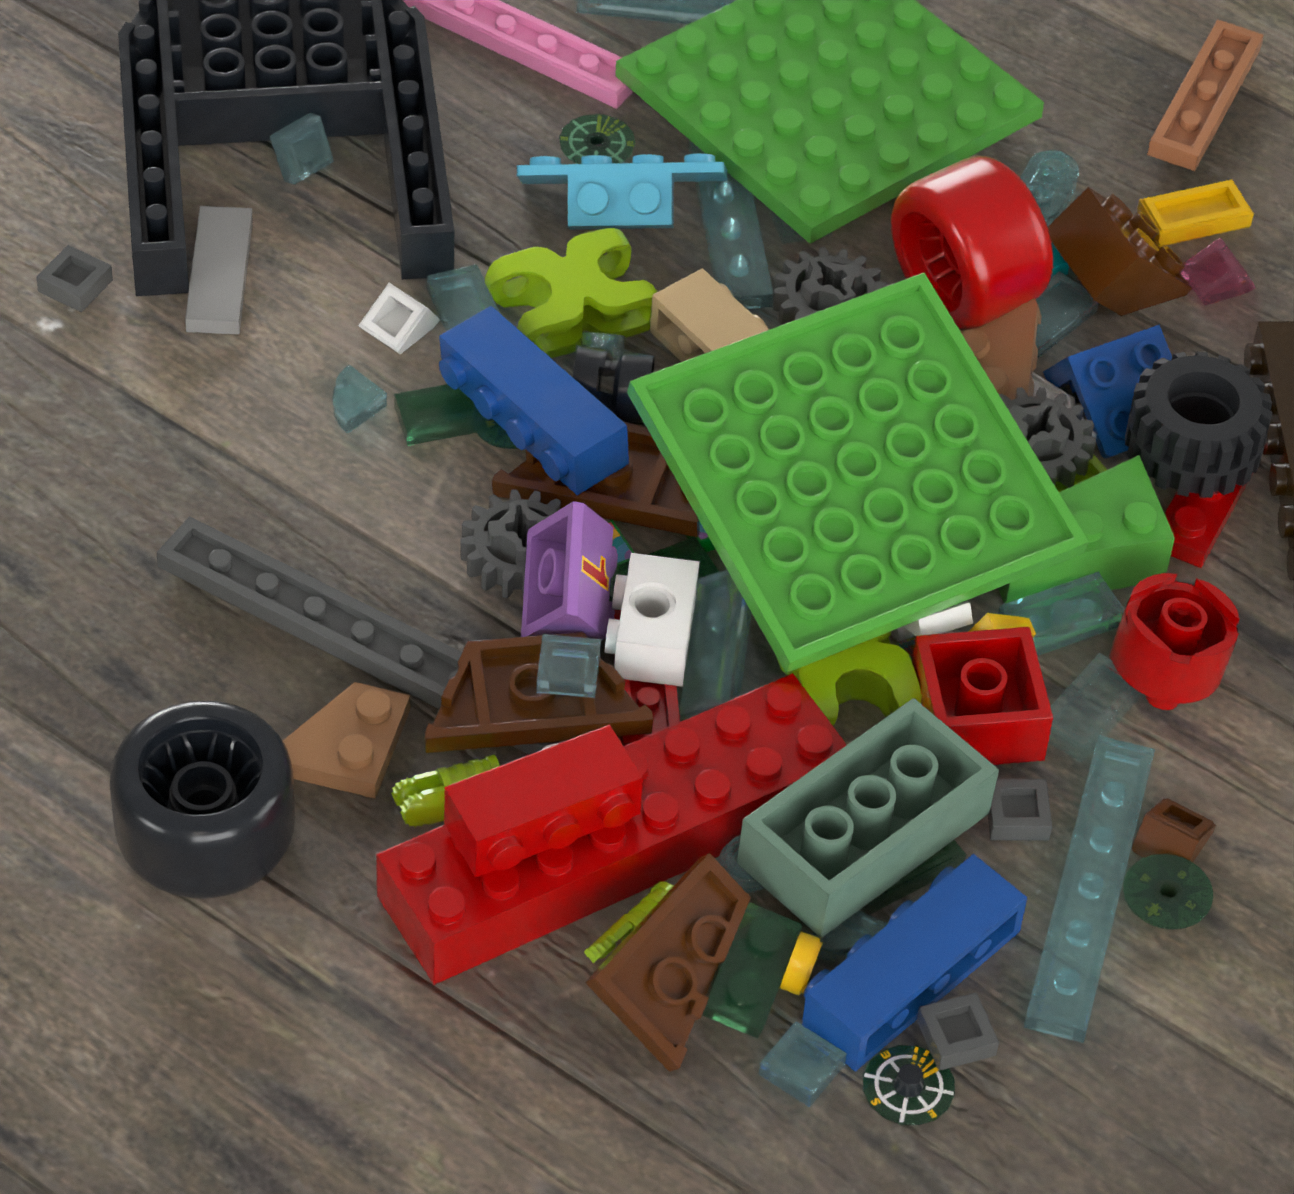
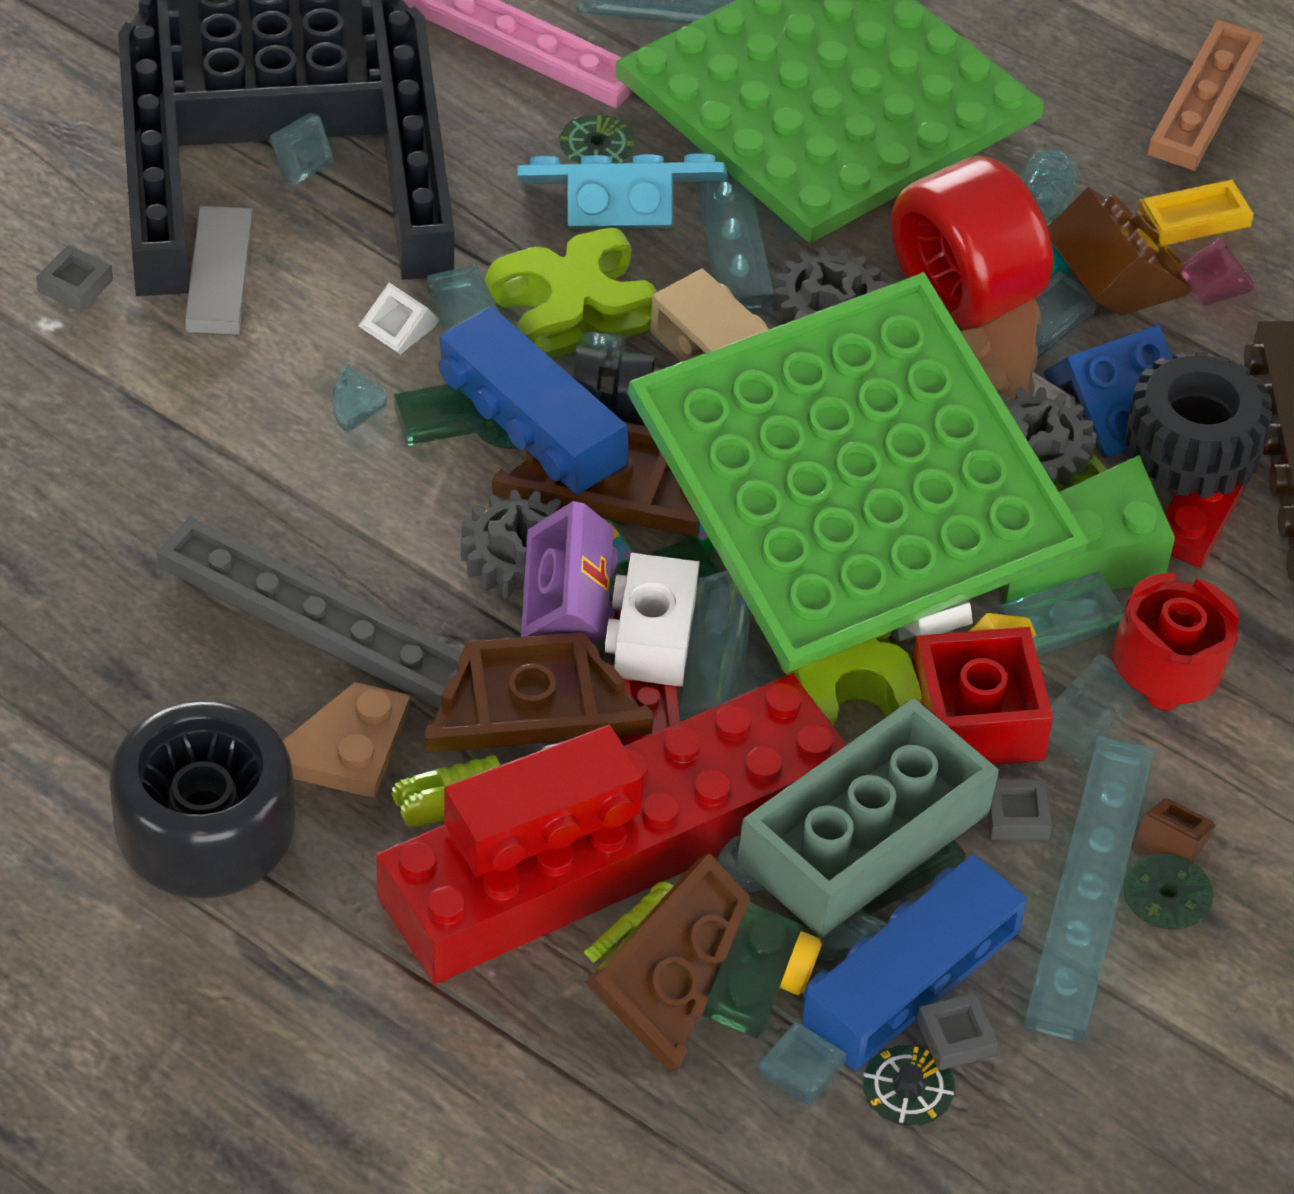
(568, 665): clear light blue tile -> none

